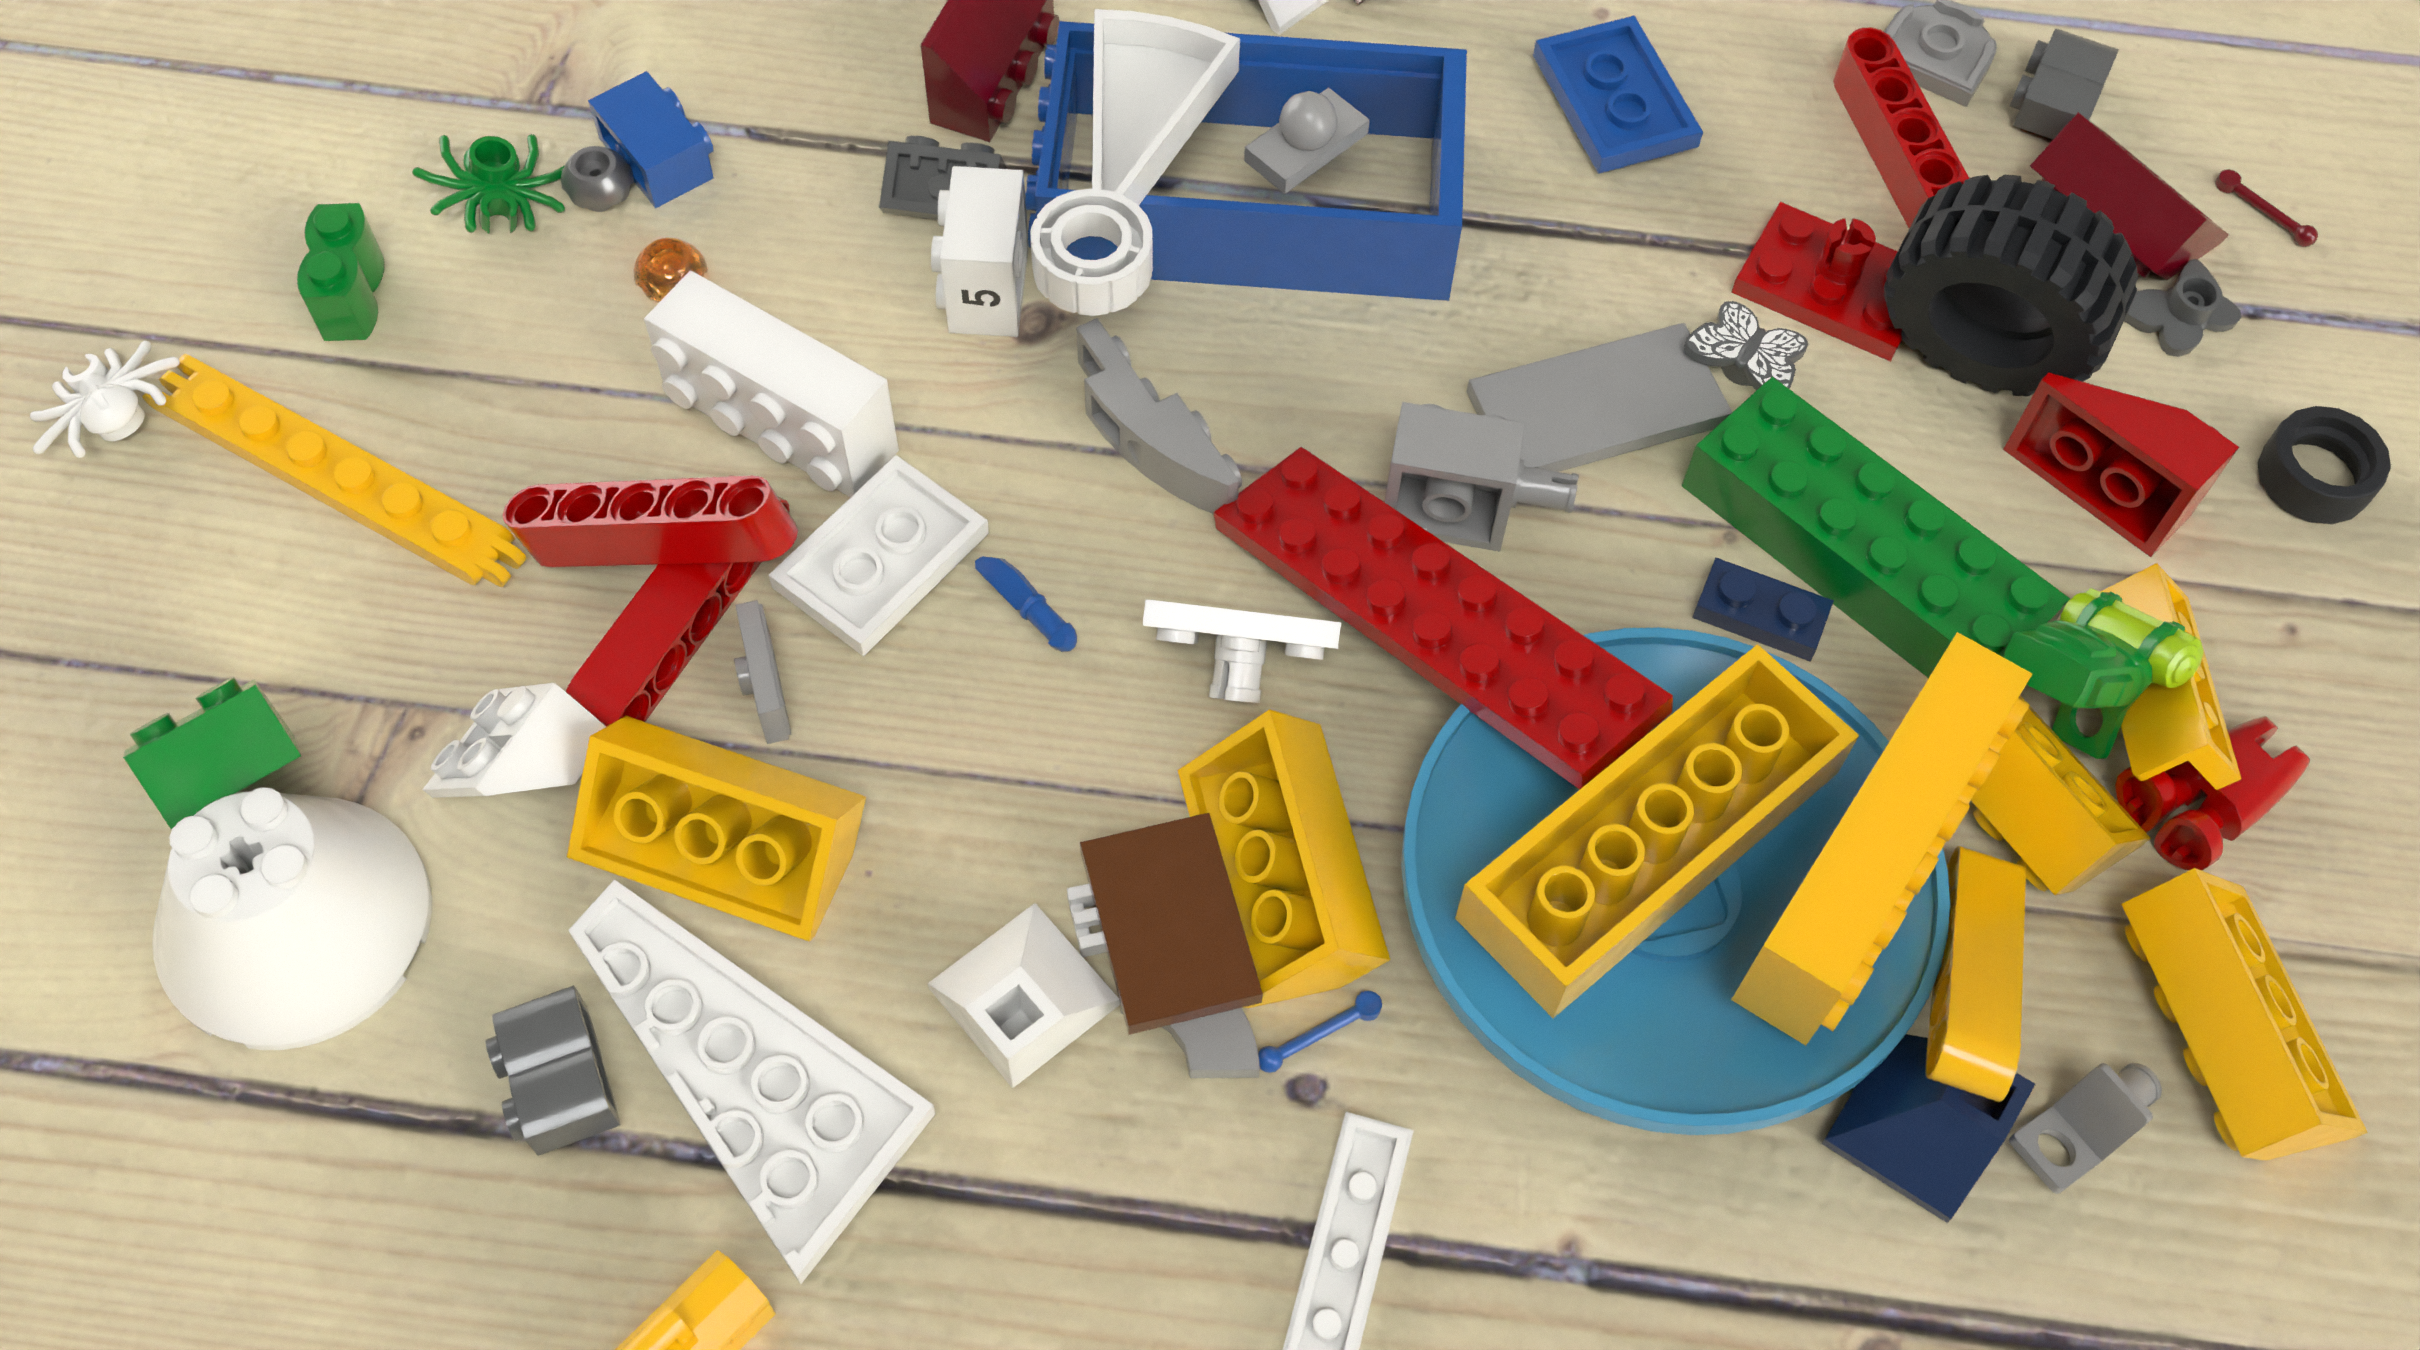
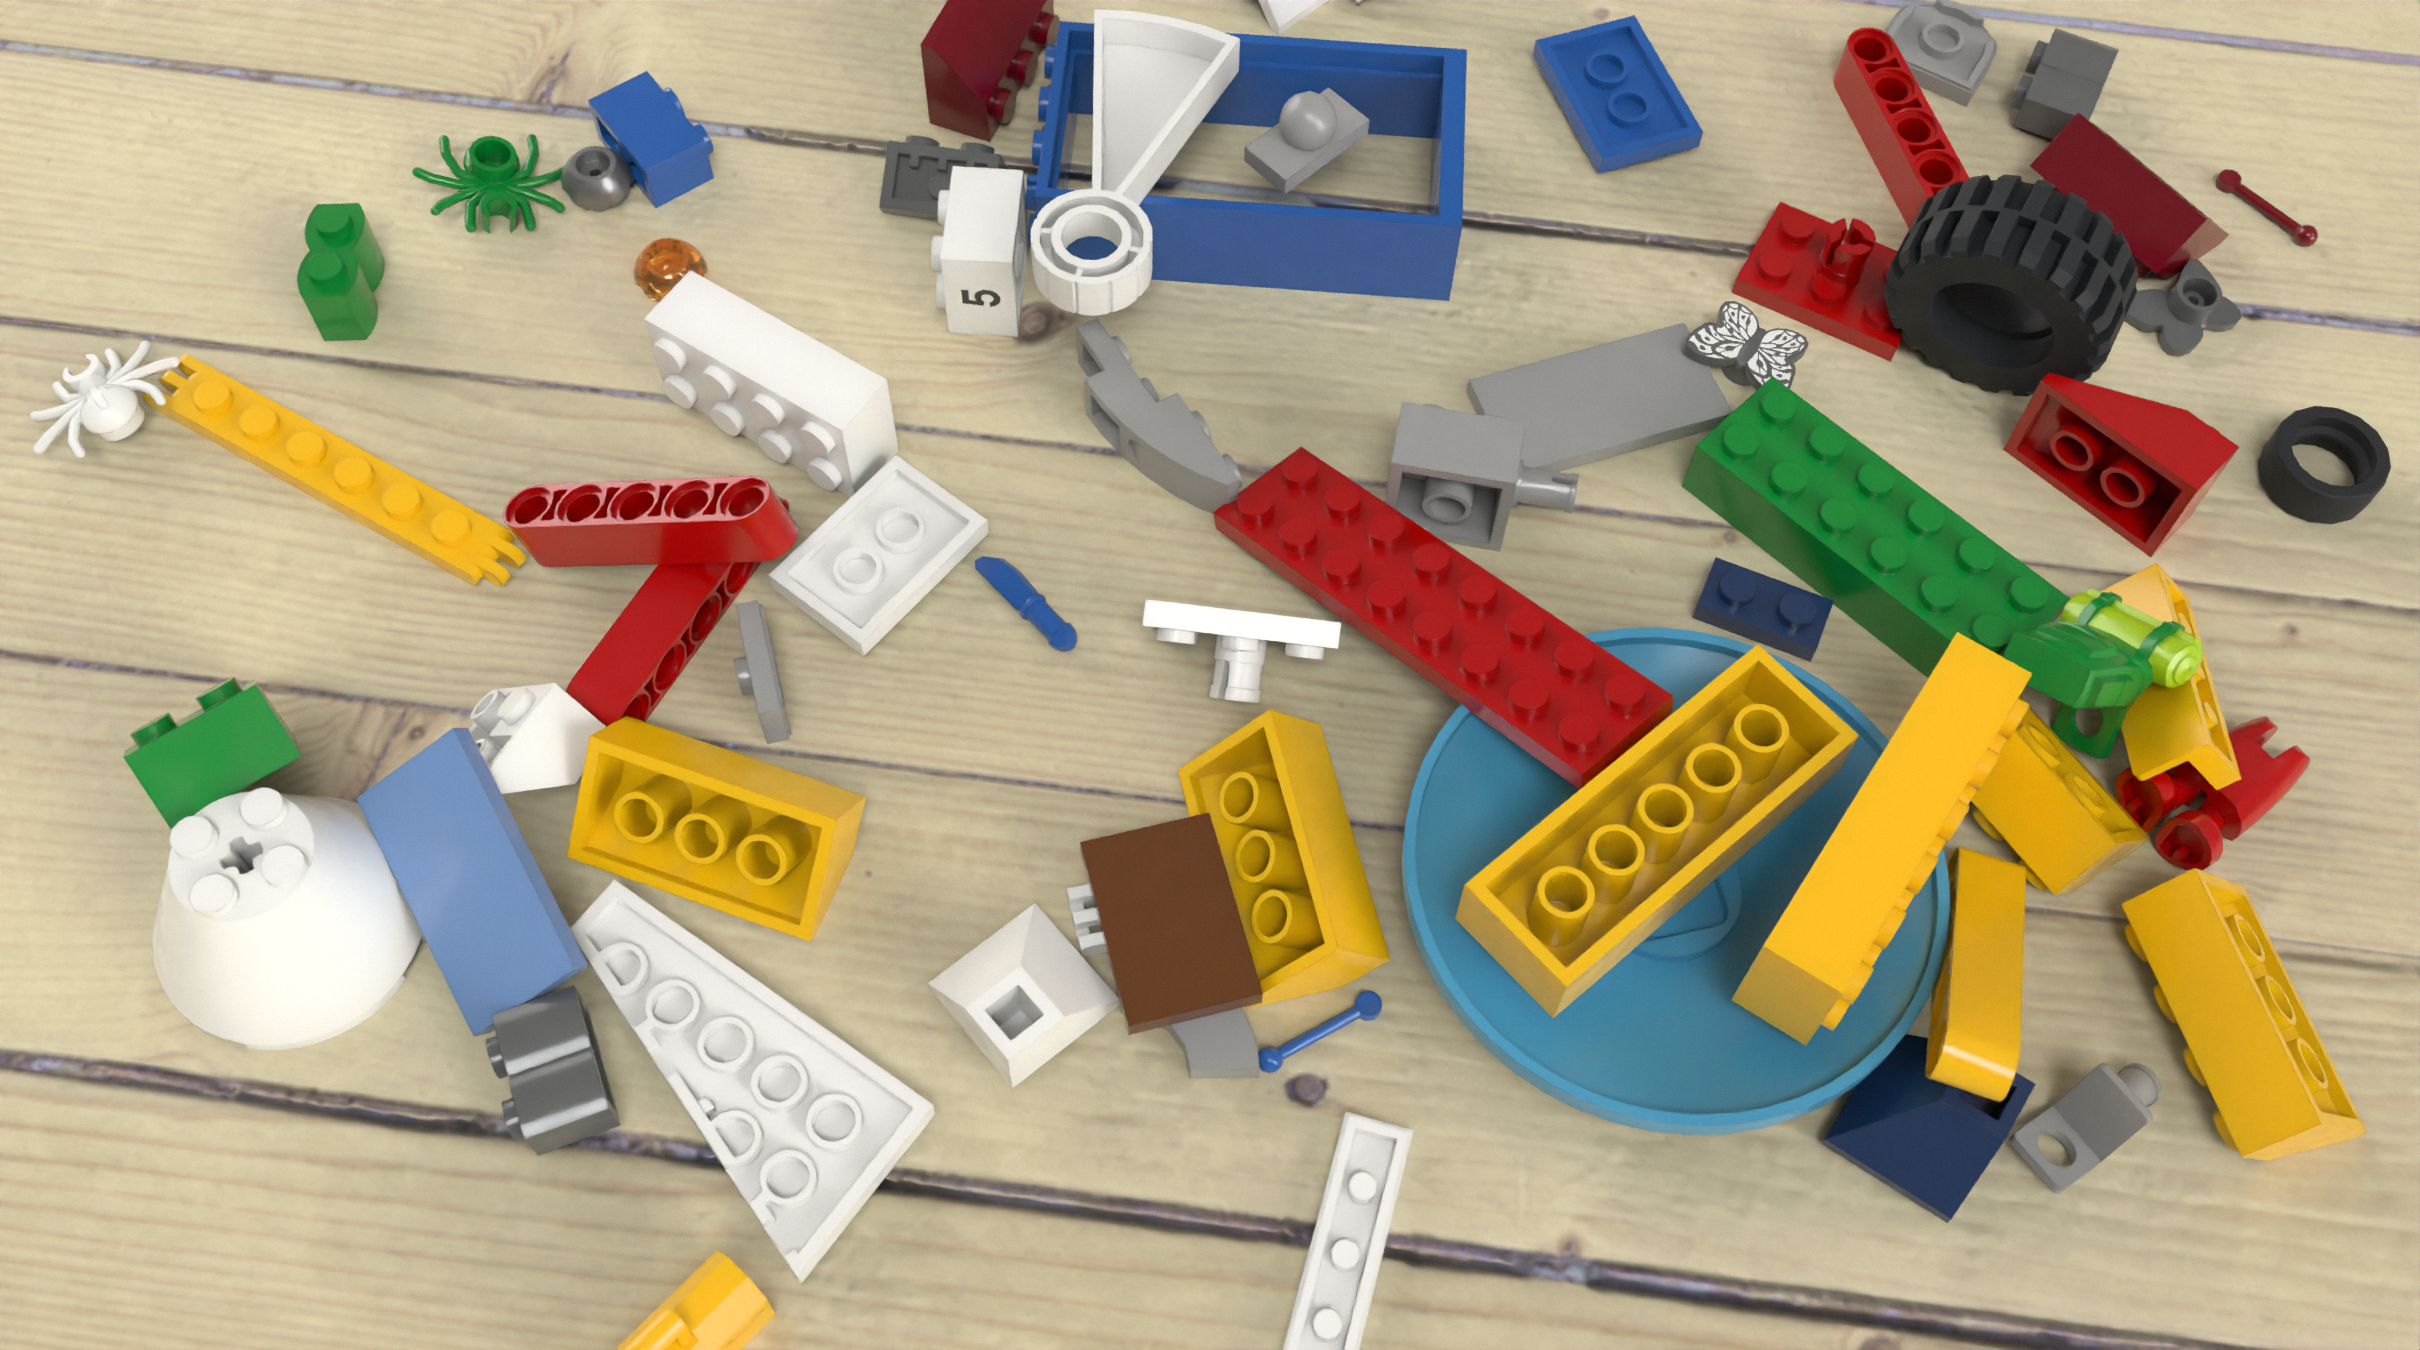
(471, 880): none -> medium blue tile

